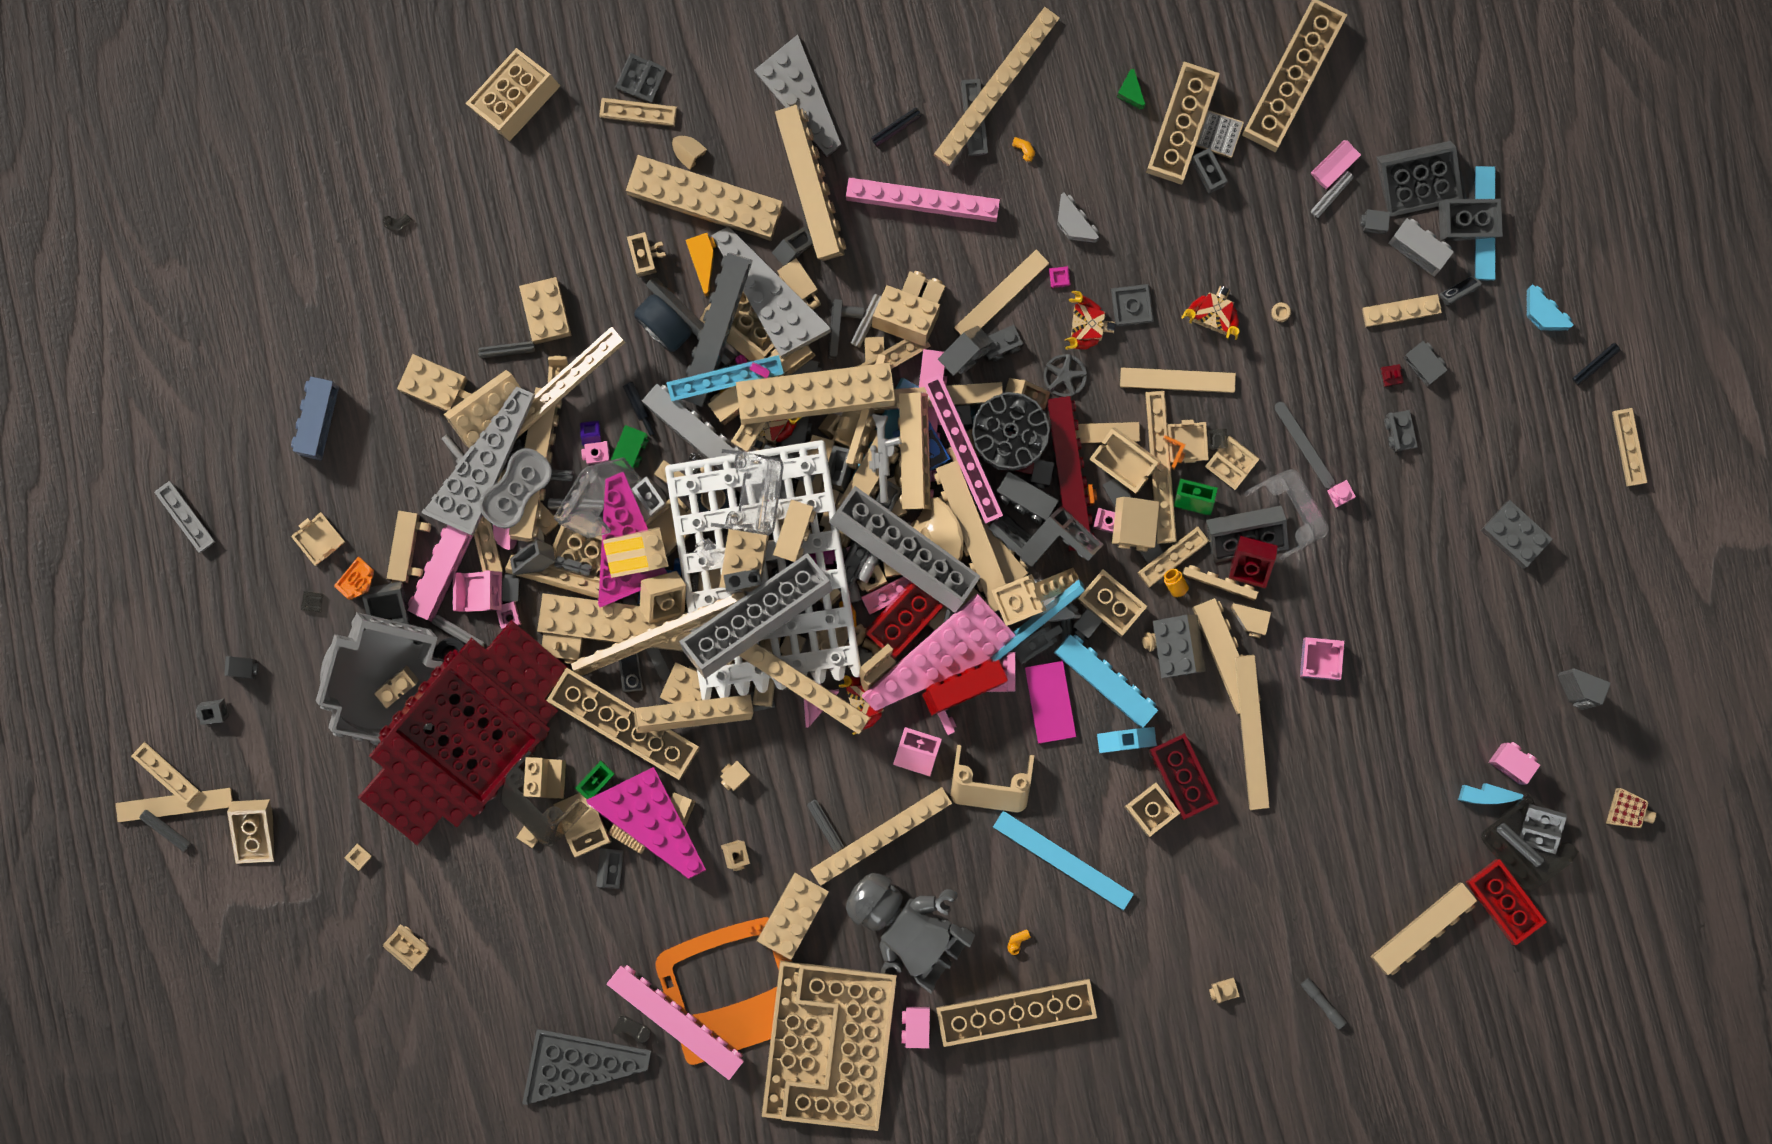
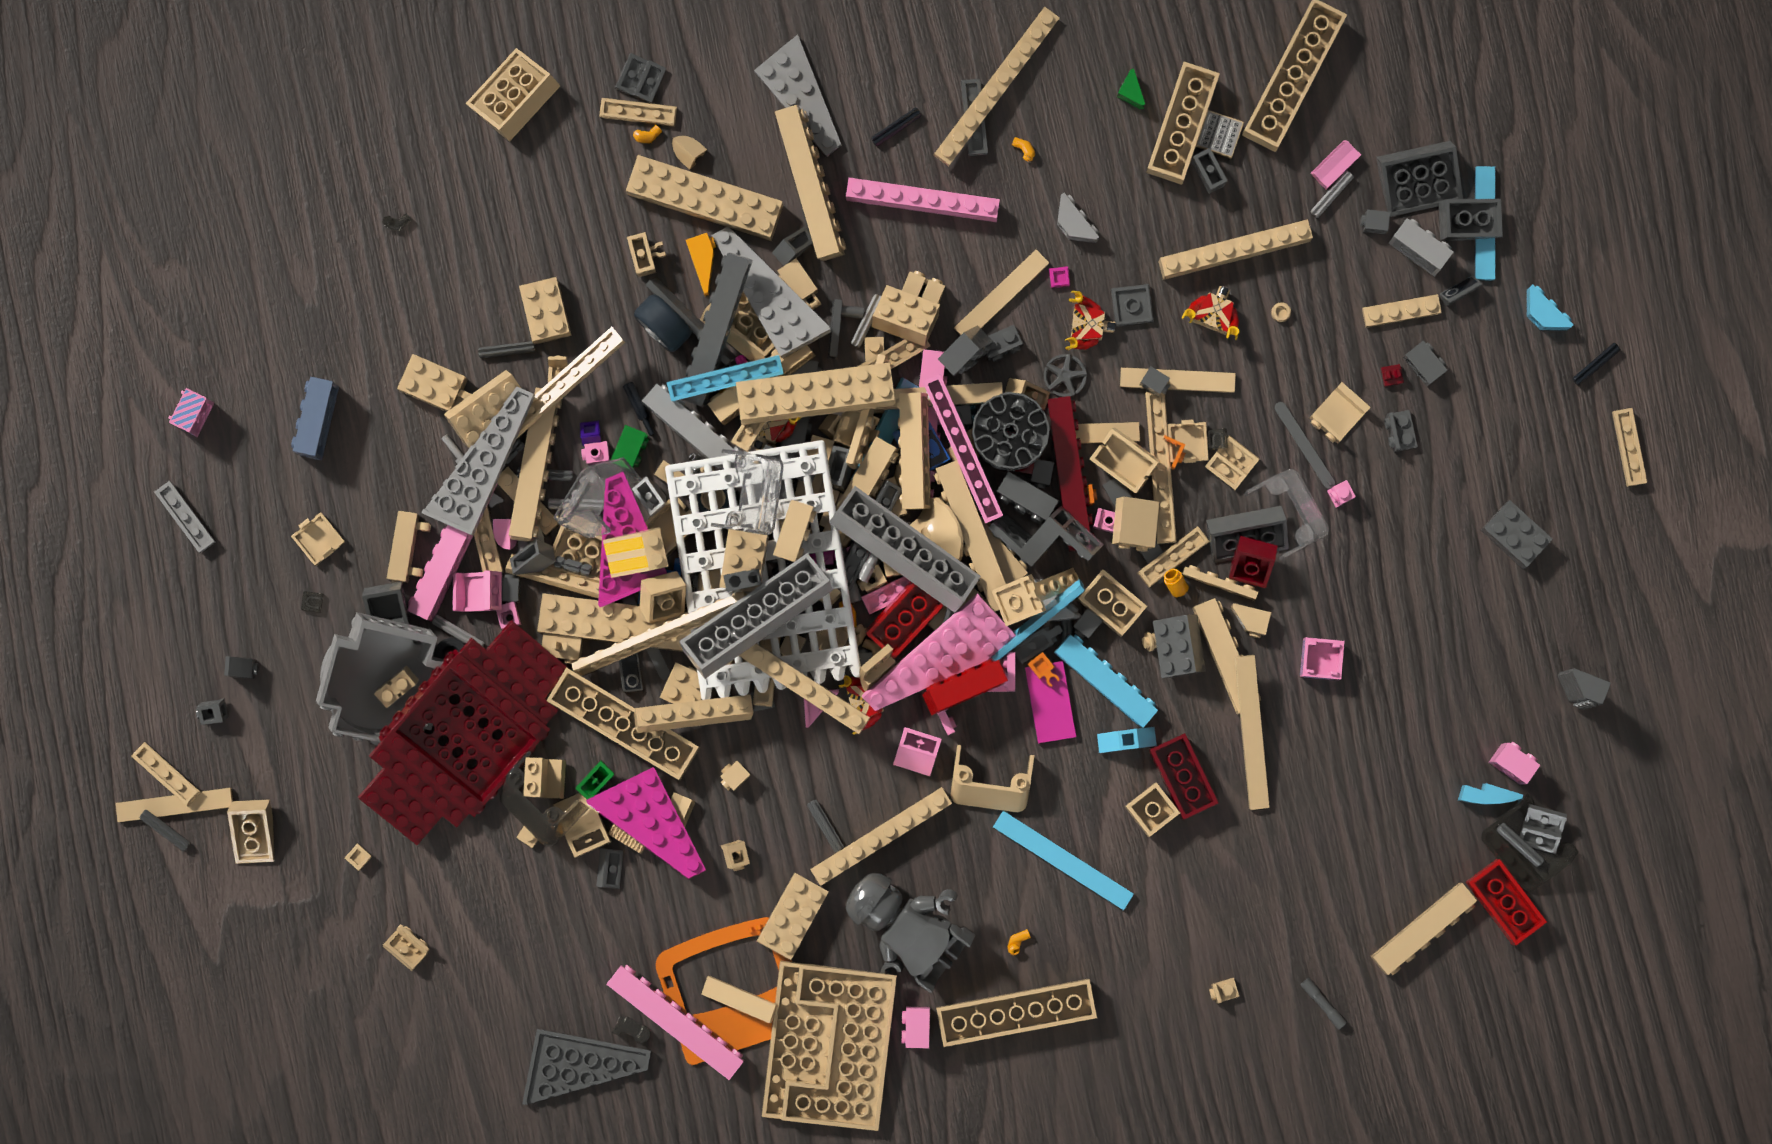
(191, 412): none -> bright pink container
(356, 579): orange tile -> none
(524, 476): light grey plate -> none
(647, 137): none -> light orange arm
(709, 552): clear brick -> none
(739, 999): none -> tan tile
(759, 369): dark pink tile -> none
(881, 459): light grey piece -> none
(1042, 667): none -> orange plate
(1155, 382): none -> dark grey brick
(1195, 497): green brick -> none
(1235, 249): none -> tan brick
(1339, 413): none -> tan panel
(1629, 810): tan torso -> none

